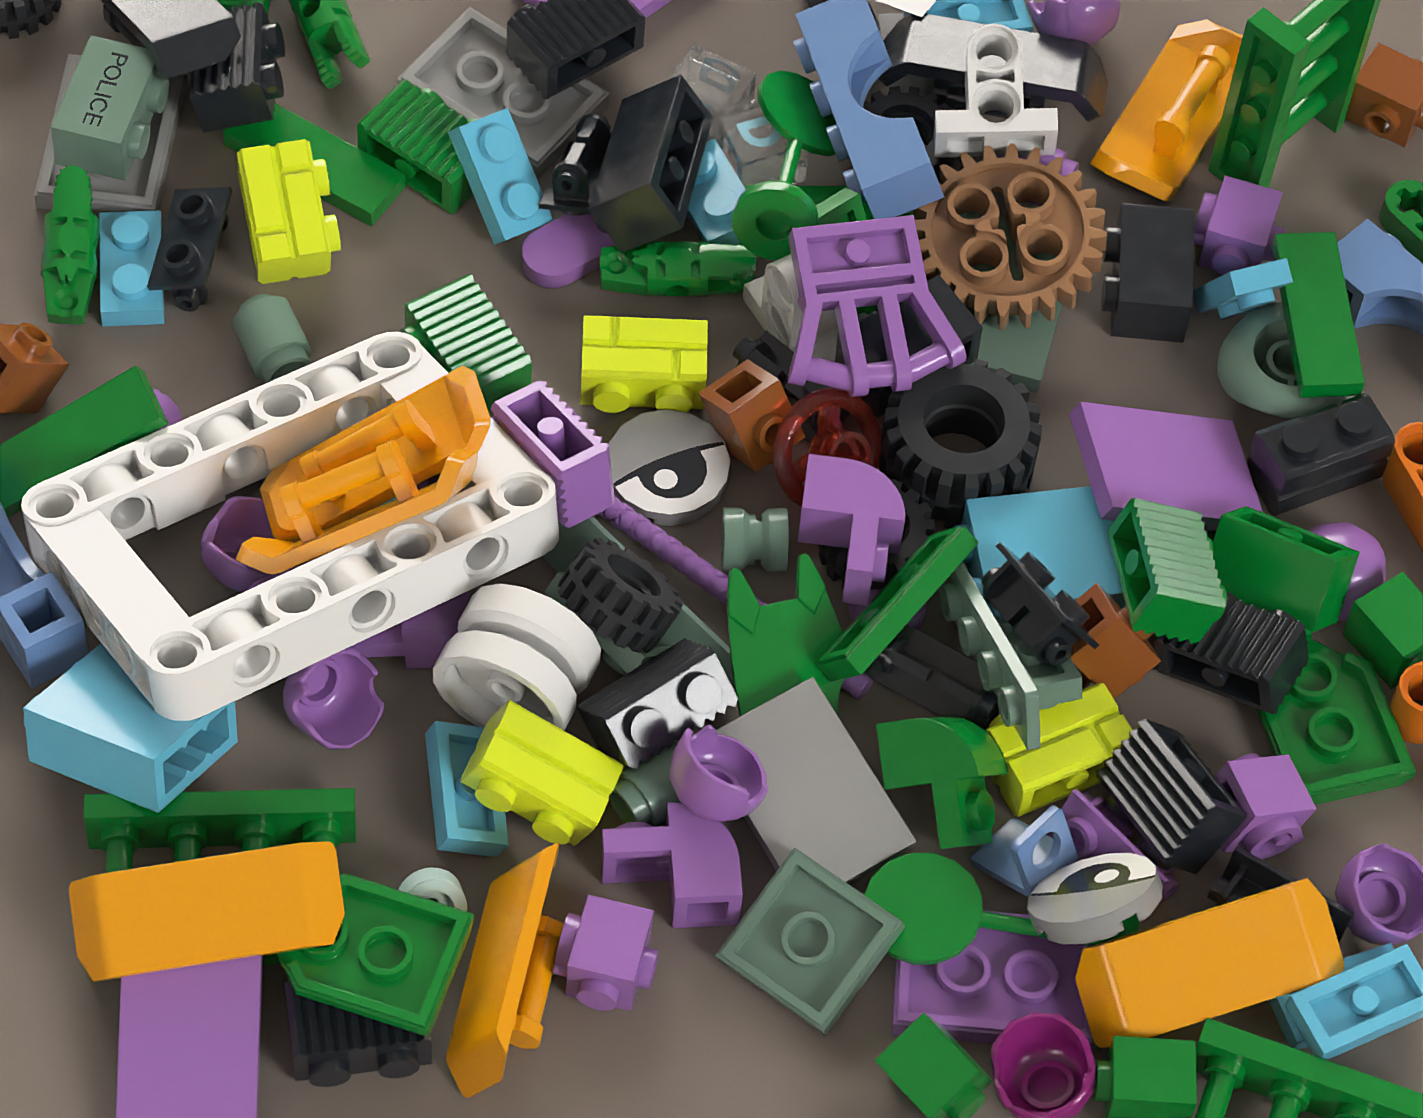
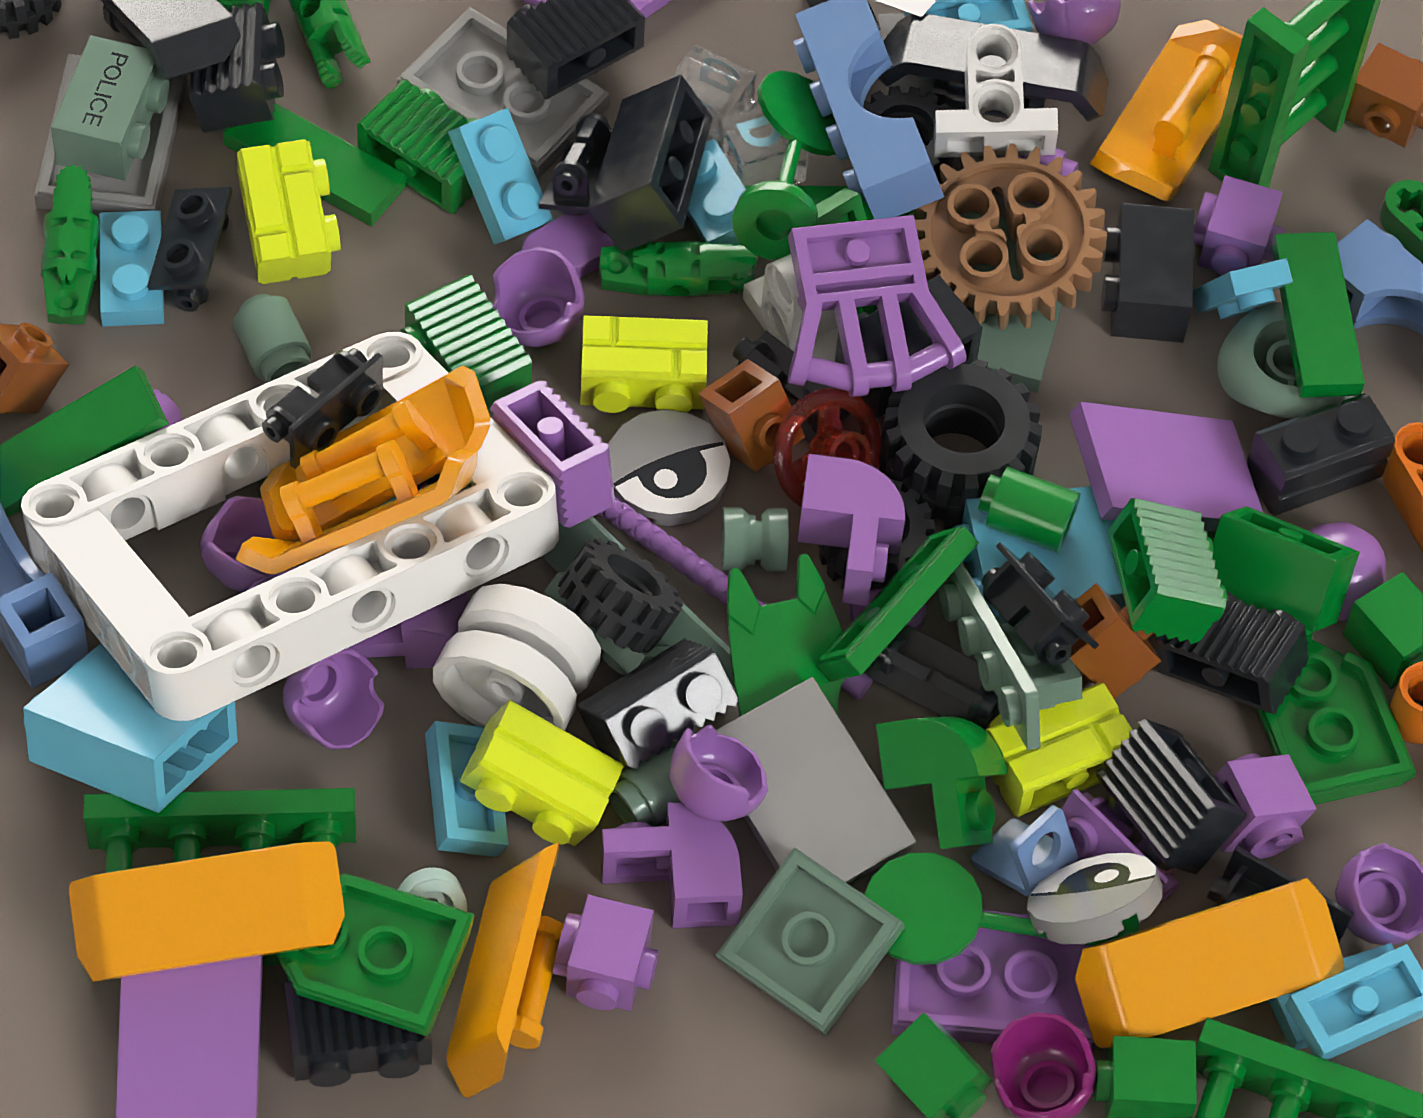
(346, 389): none -> black hinge
(538, 296): none -> medium lavender hair
(1029, 508): none -> green brick

